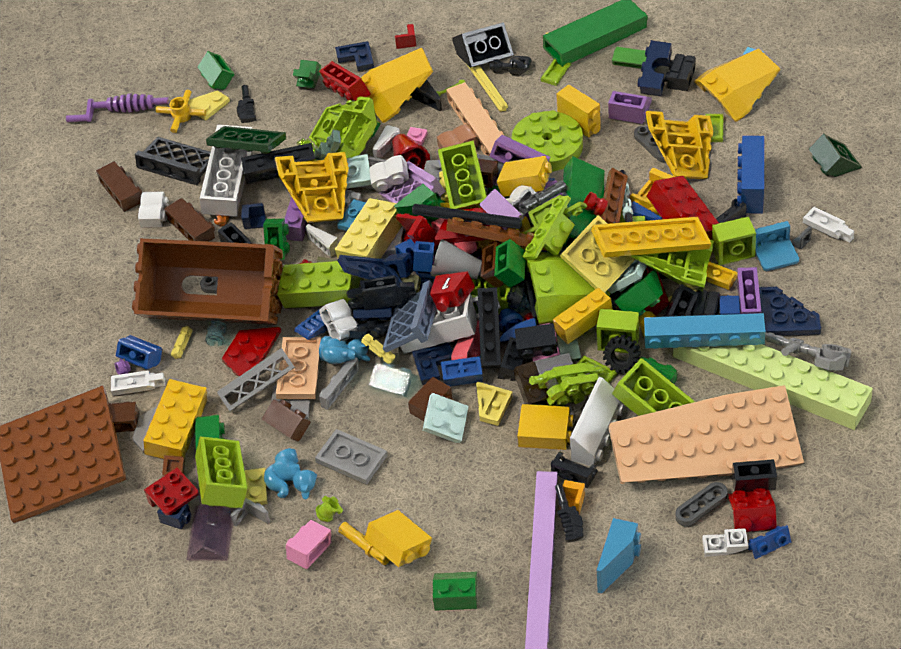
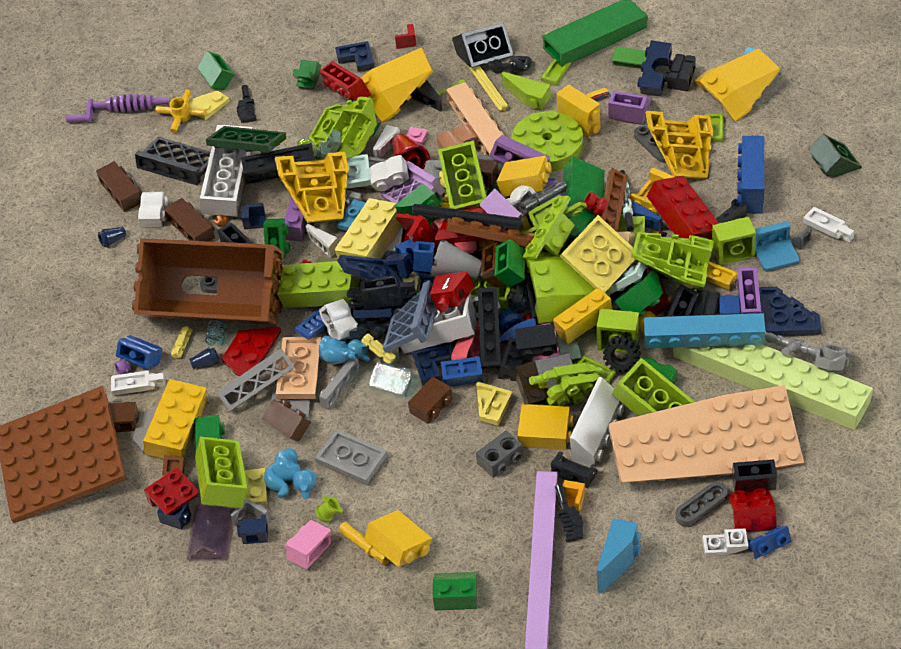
(111, 235): none -> dark blue cone
(205, 358): none -> dark blue cone
(253, 530): none -> dark blue brick
(445, 418): light aqua plate -> none
(499, 454): none -> dark grey brick
(530, 92): none -> lime slope
(599, 94): none -> sticker
(650, 237): yellow plate -> none

